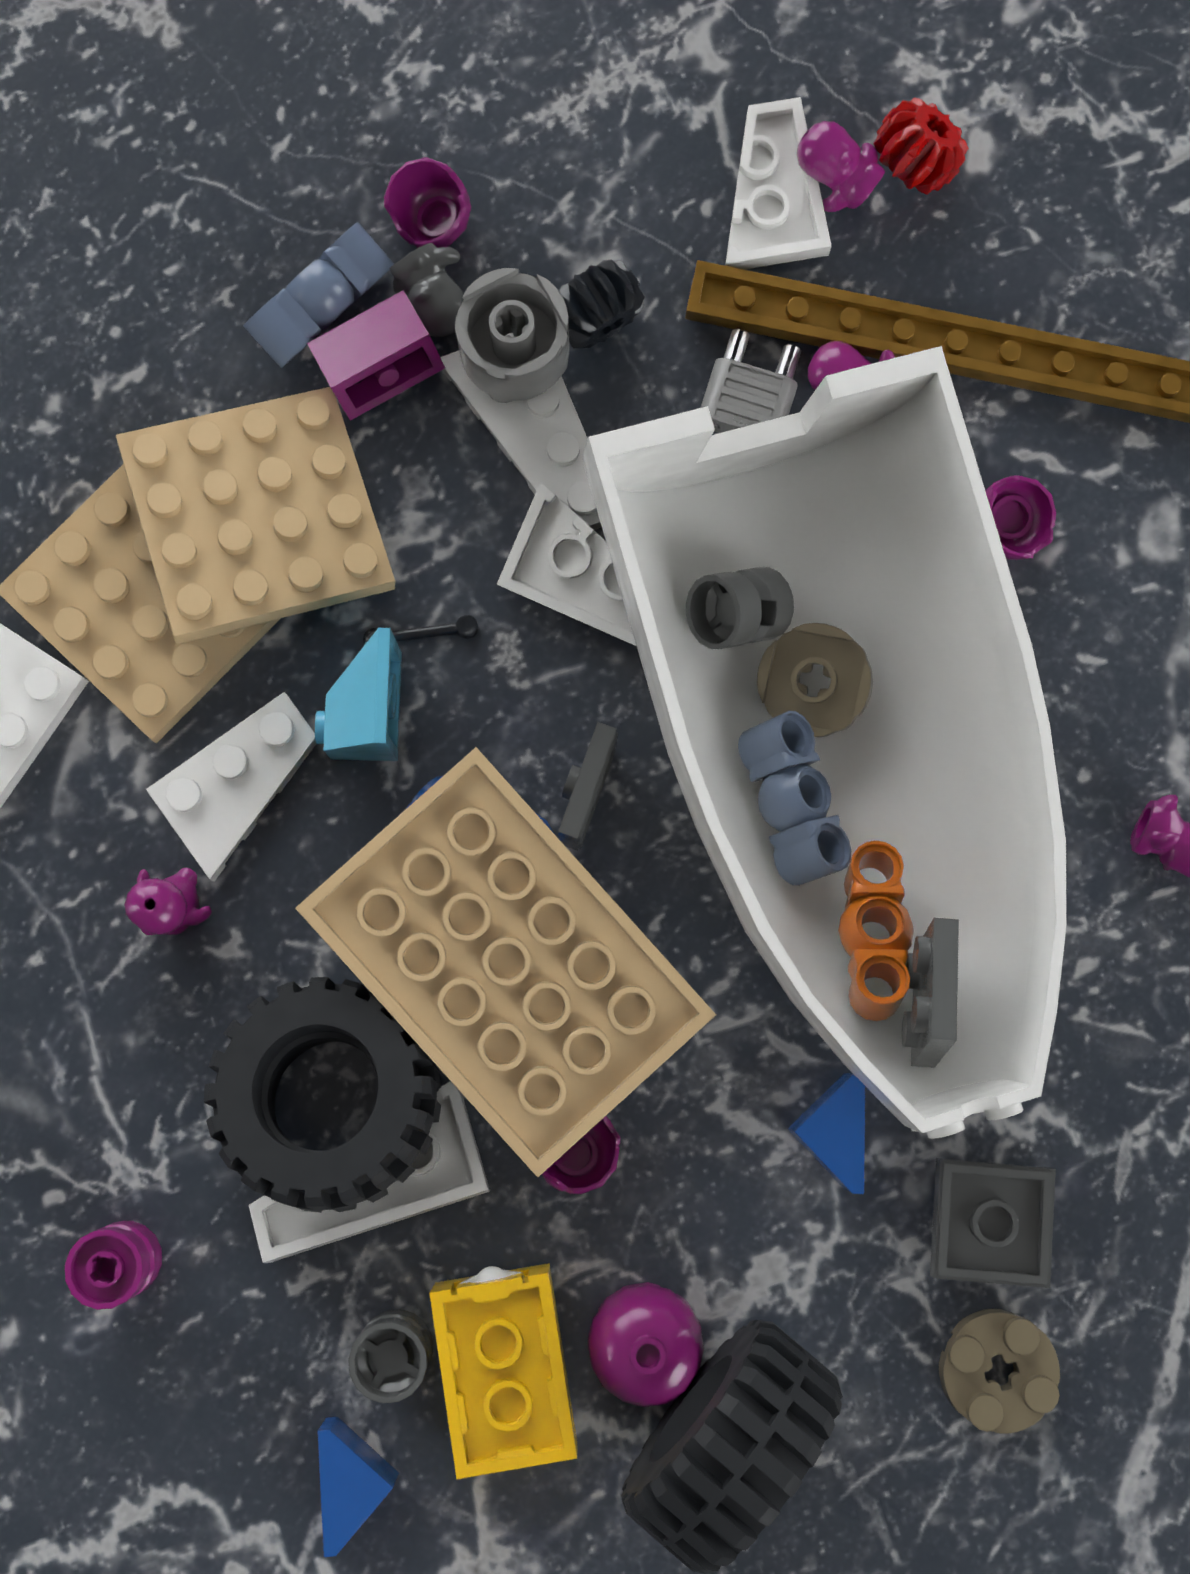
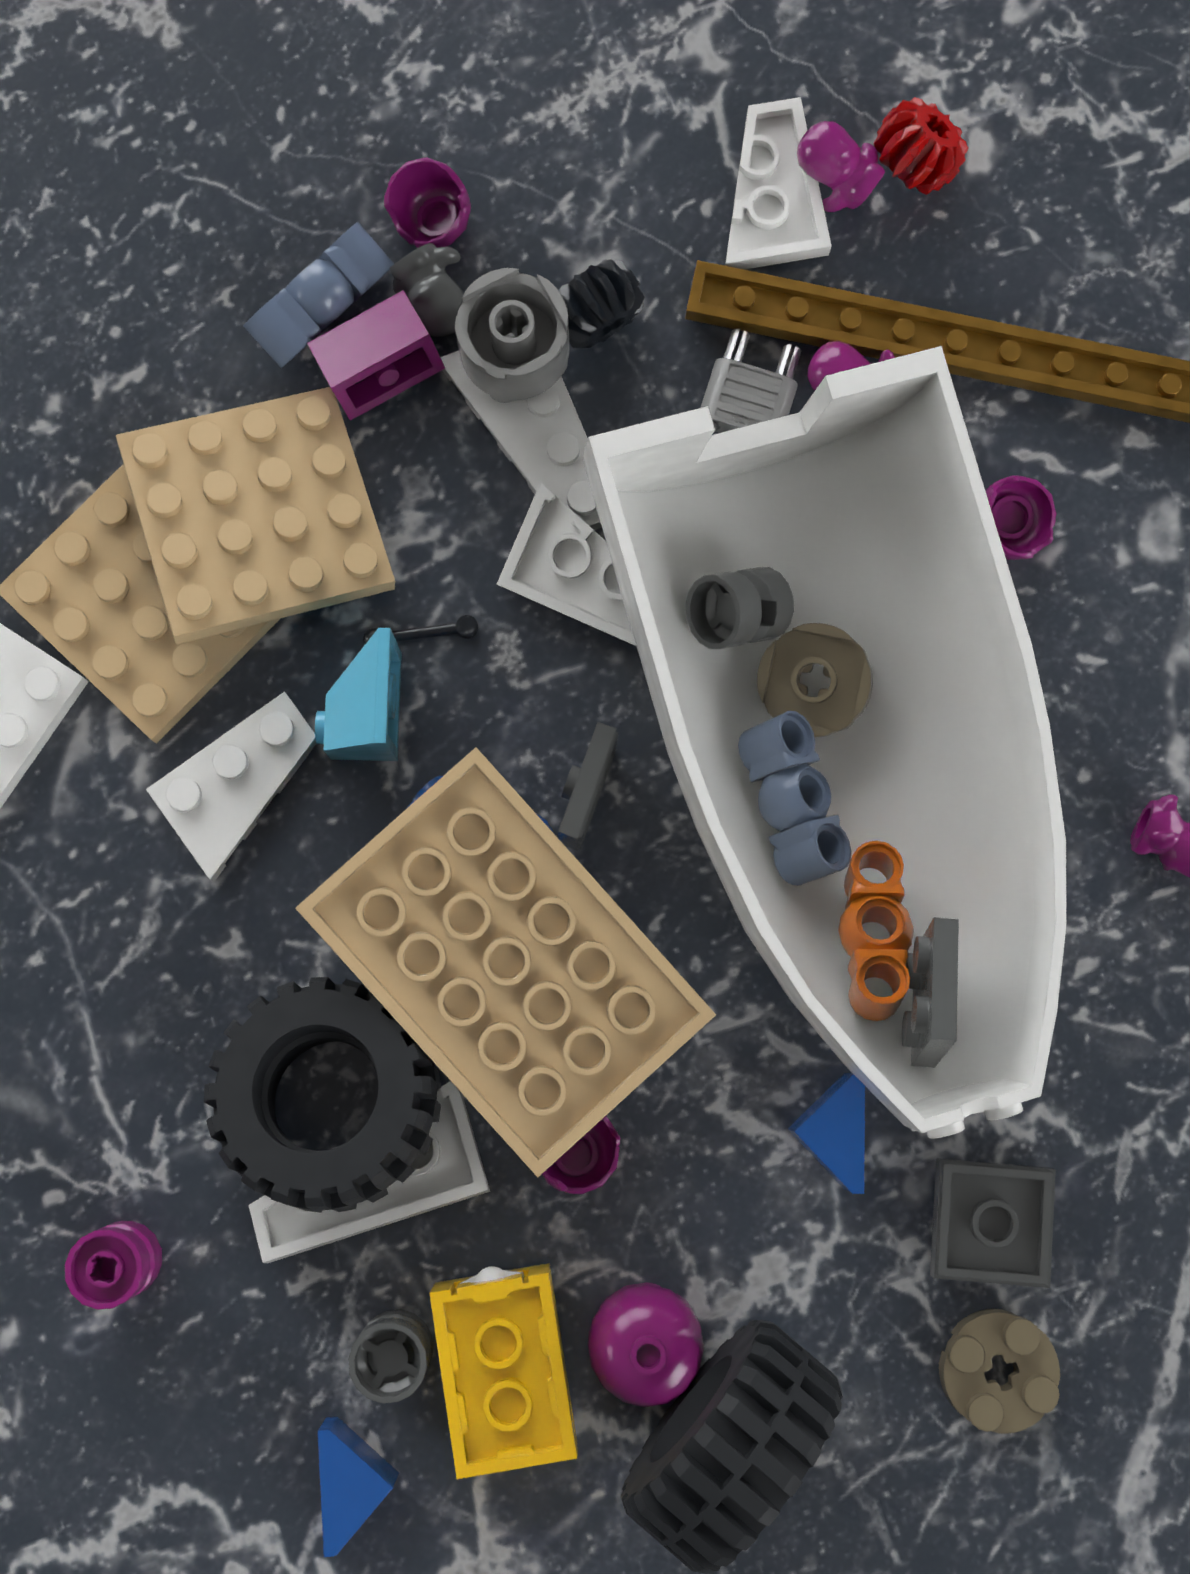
(166, 903): magenta animal -> none

